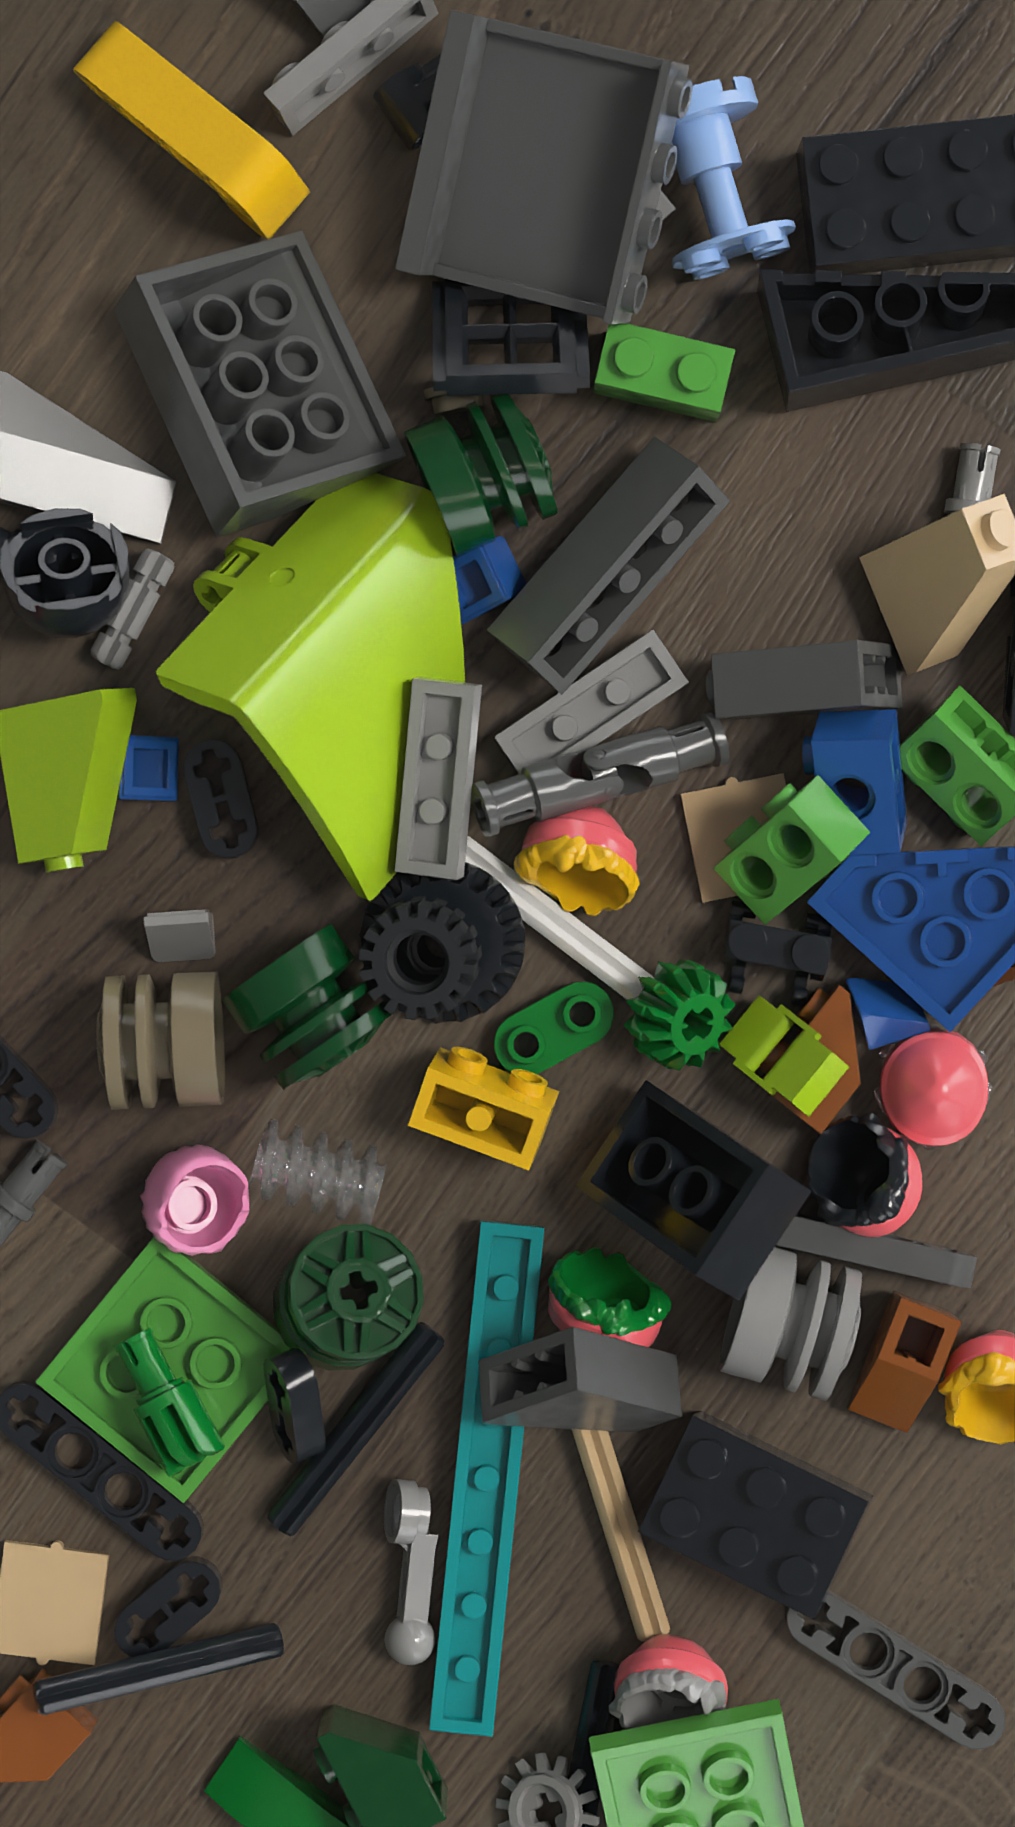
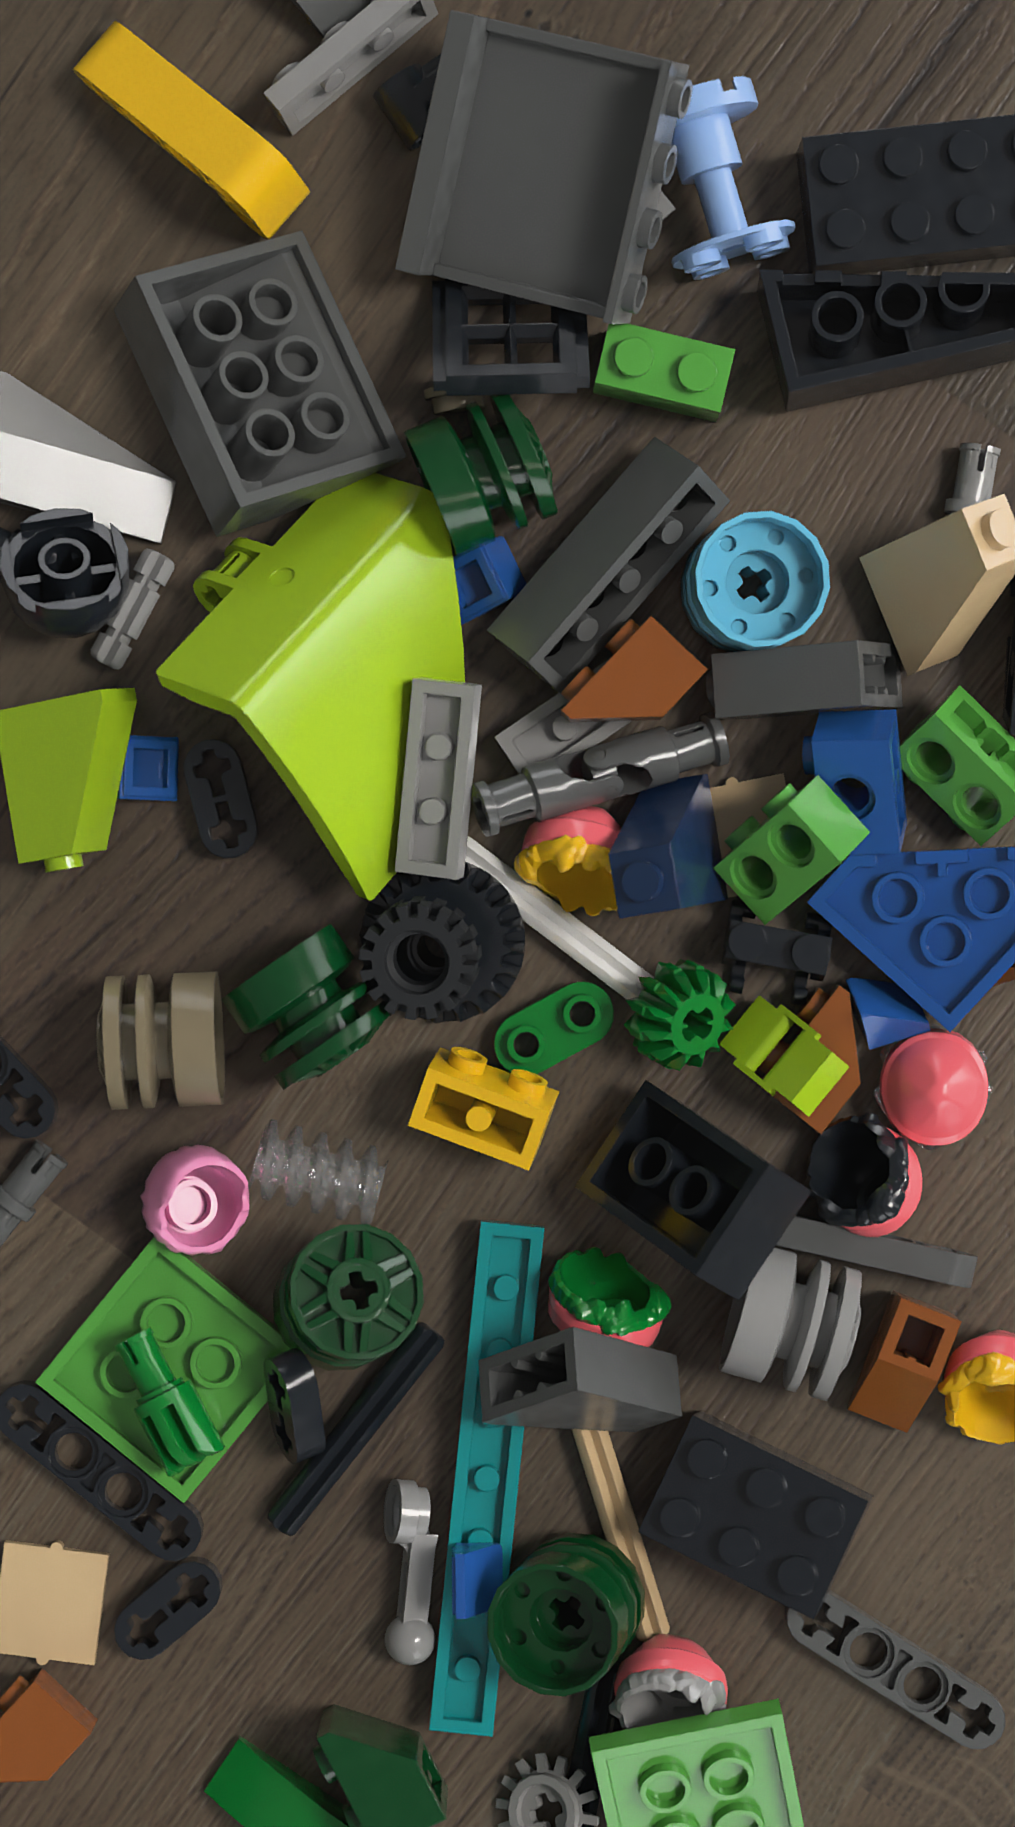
(158, 1668): black axle -> none
(180, 935): light grey slope -> none
(475, 1577): none -> blue slope
(543, 1637): none -> dark green wheel
(639, 680): none -> dark orange slope
(668, 850): none -> dark blue slope
(783, 558): none -> medium azure wheel

